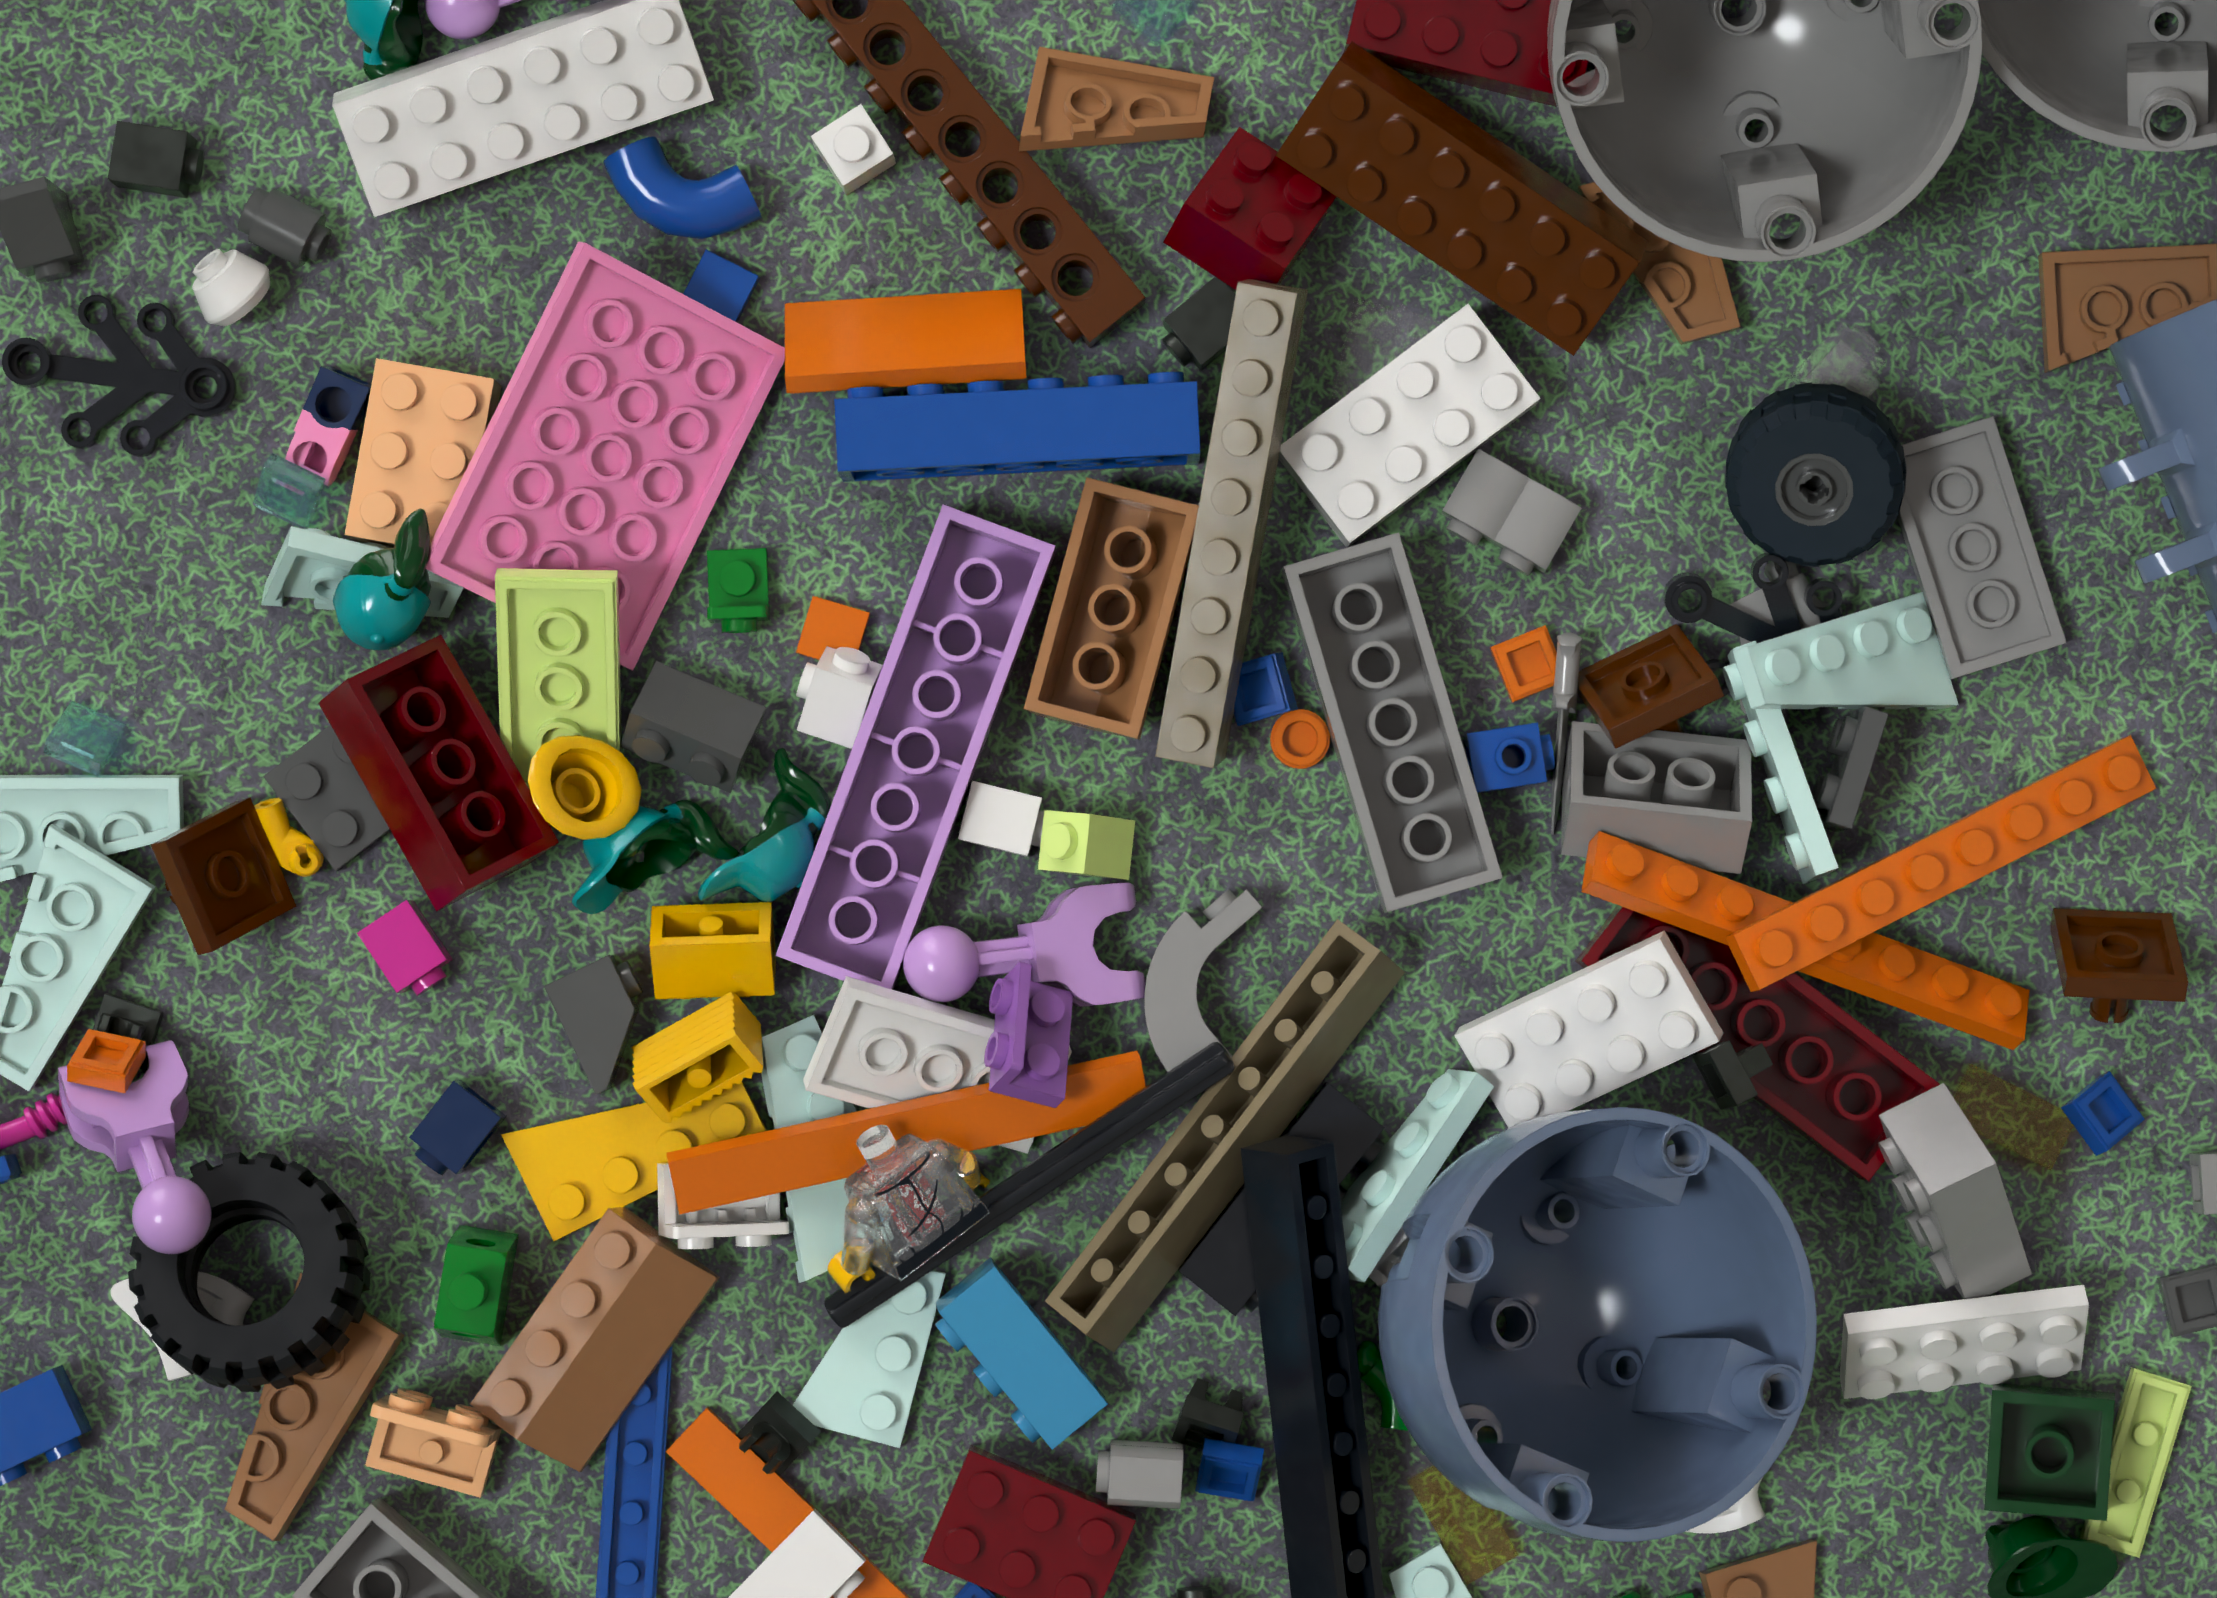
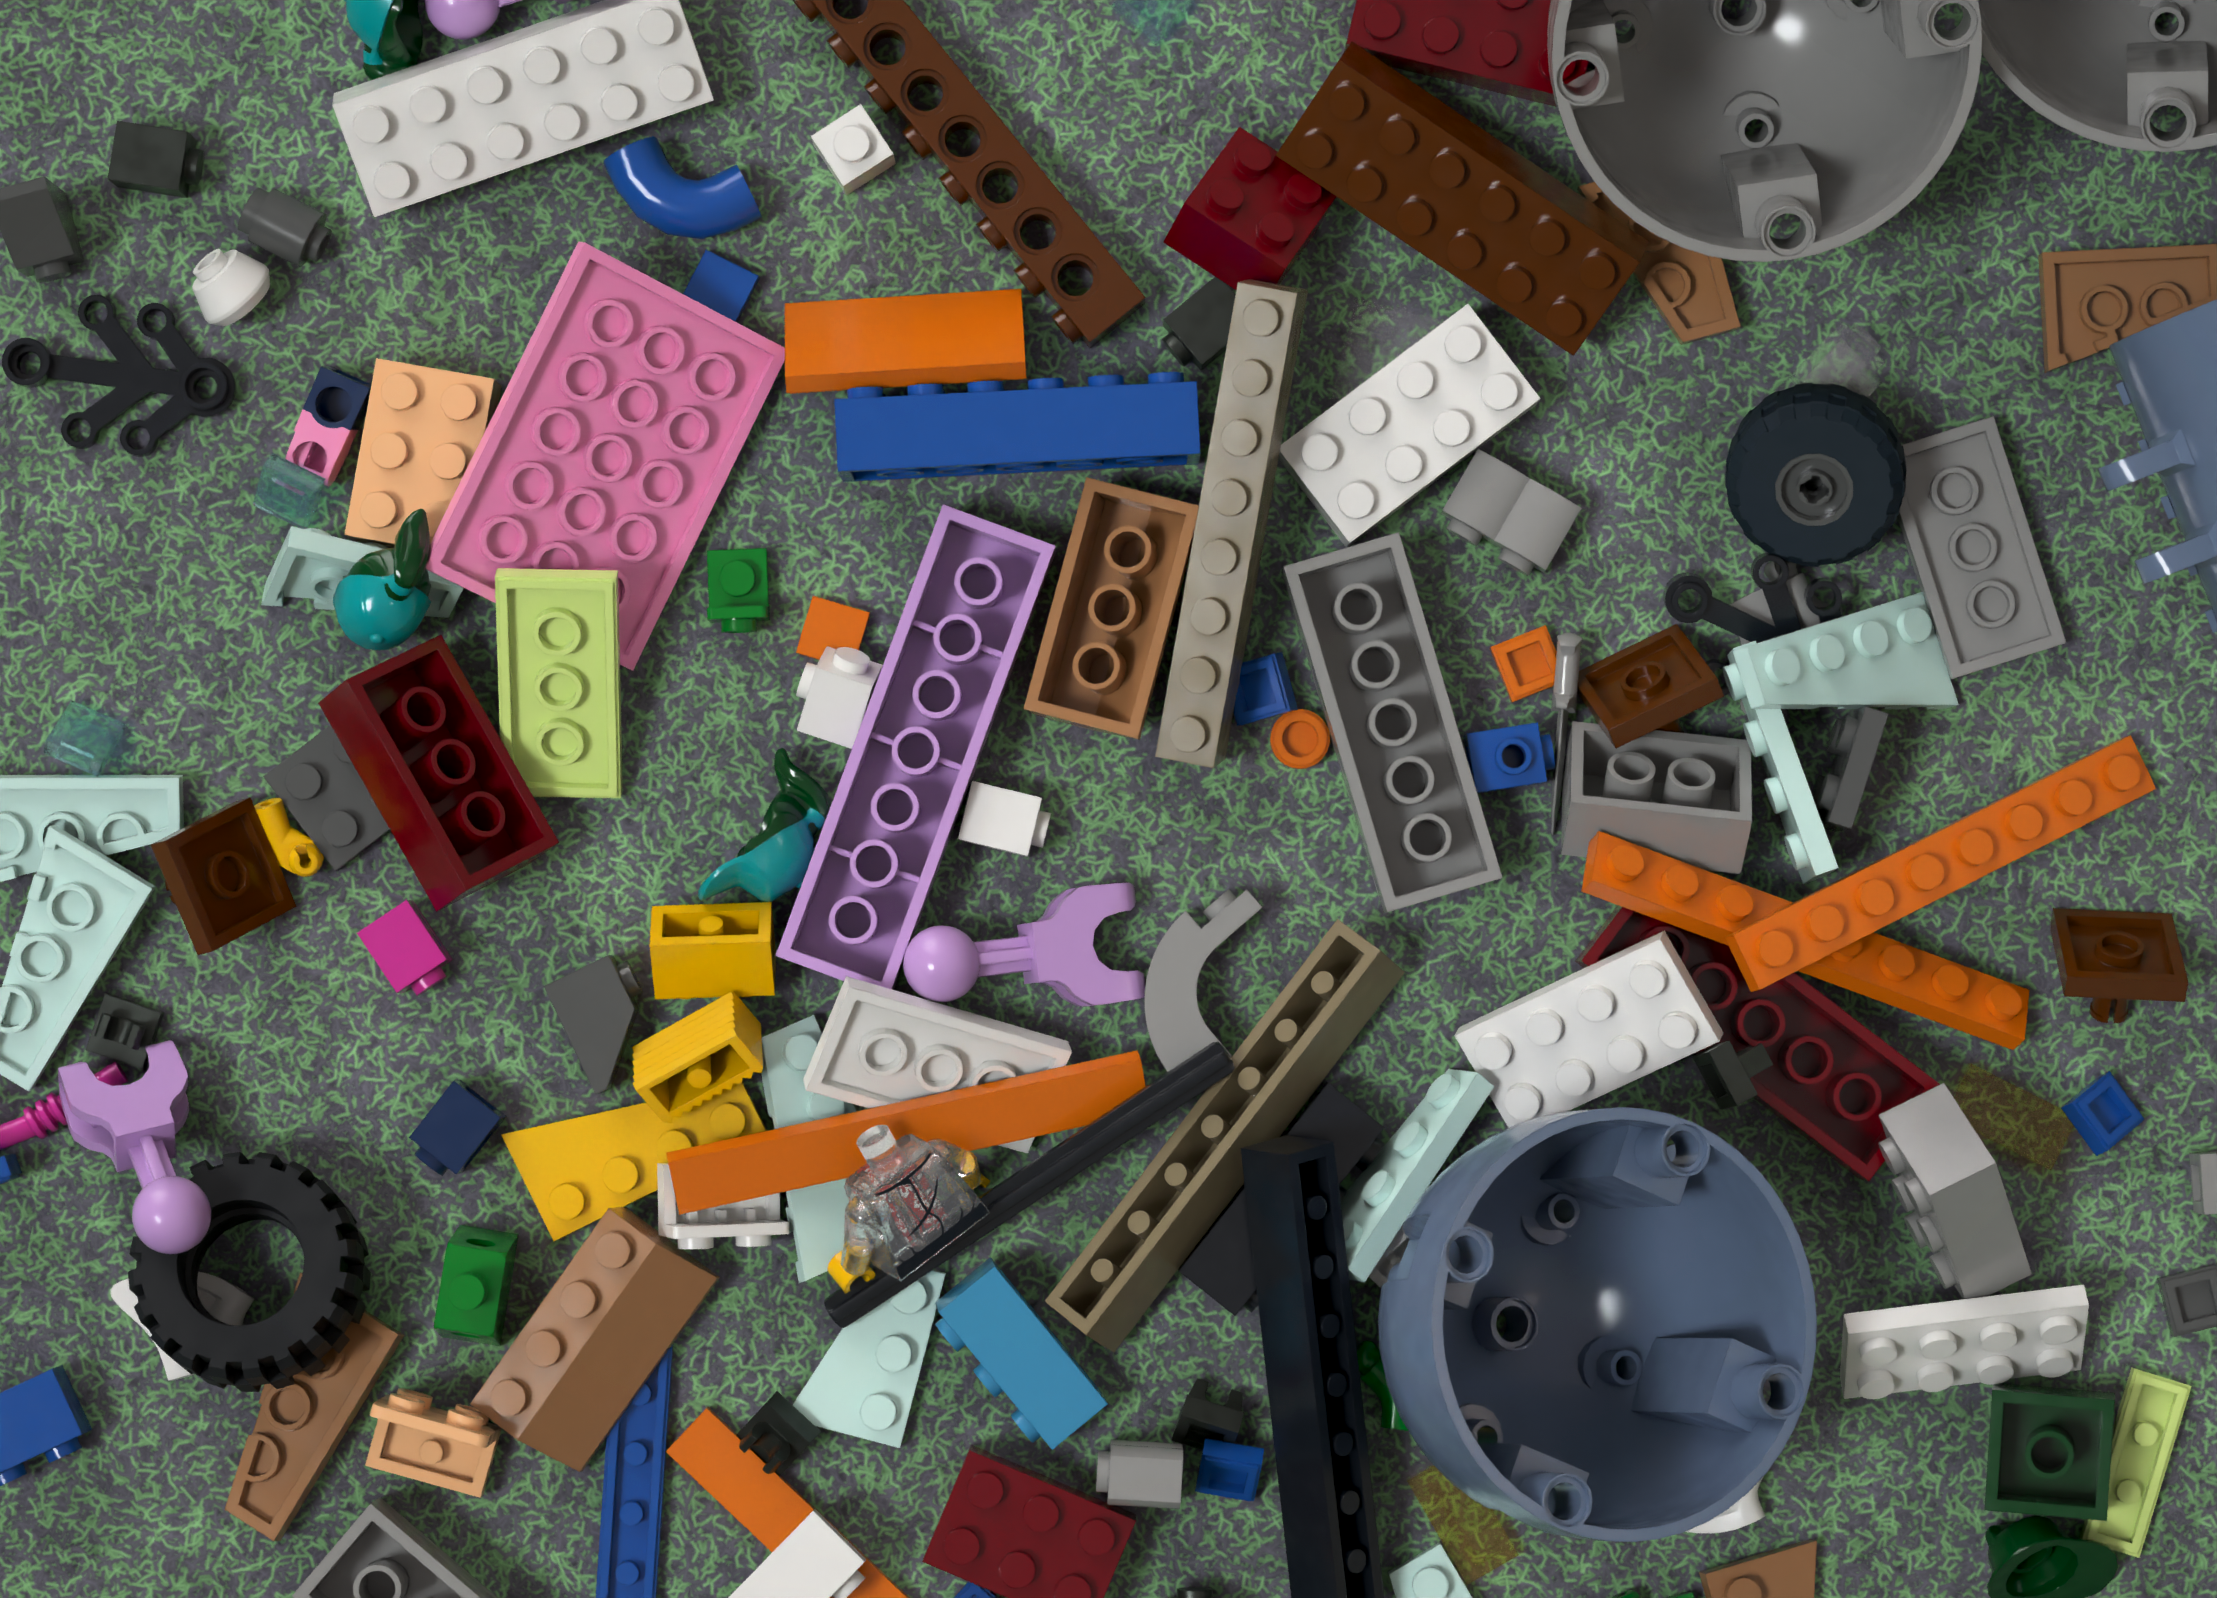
(106, 1061): orange tile -> none
(583, 787): yellow hat -> none
(667, 841): hair -> none
(693, 727): dark grey brick -> none
(1029, 1038): medium lavender bracket -> none
(1086, 844): yellowish green brick -> none
(1109, 102): medium nougat wing -> none

